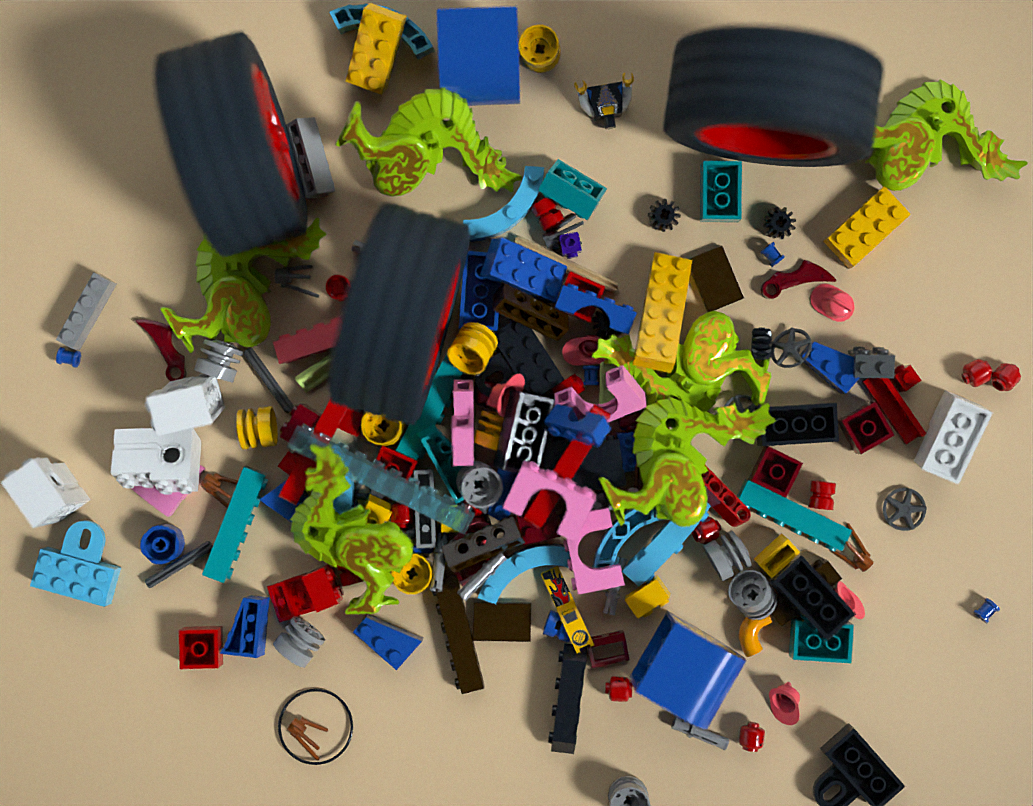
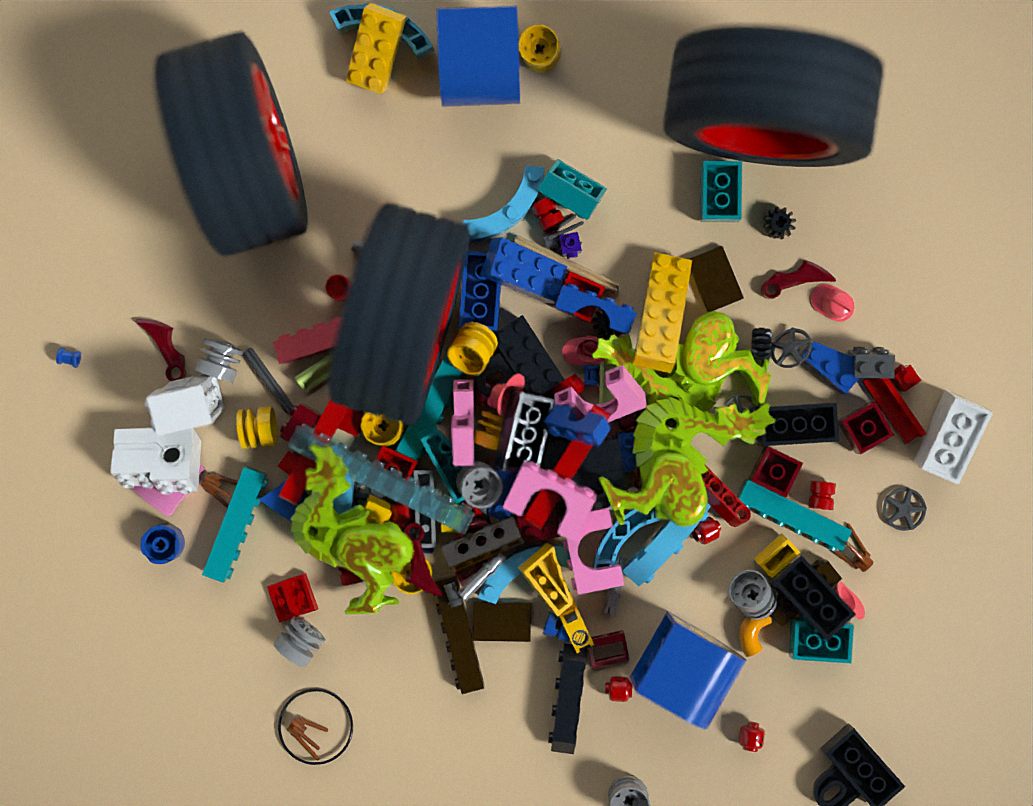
(39, 496): white piece -> none
(77, 570): medium azure brick -> none
(86, 311): light grey brick -> none
(178, 564): dark grey axle -> none
(200, 647): red brick -> none
(236, 291): lime animal -> none
(249, 629): blue wedge -> none
(285, 276): dark grey plant -> none
(310, 157): light grey brick -> none
(323, 587): red brick -> none
(387, 640): blue wedge -> none
(417, 140): lime animal -> none
(419, 573): none -> dark red piece
(439, 563): light grey pin -> none
(453, 596): none -> dark grey pin
(530, 312): dark brown brick -> none
(545, 577): none -> yellow wedge
(606, 100): torso -> none
(648, 597): yellow brick -> none
(657, 211): black gear -> none
(699, 733): light grey pin -> none
(727, 555): light grey wheel -> none
(772, 254): blue bush -> none
(785, 703): coral piece -> none
(866, 227): yellow brick -> none
(915, 138): lime animal -> none
(976, 373): red head -> none
(986, 610): blue bush -> none
(1005, 377): red head -> none

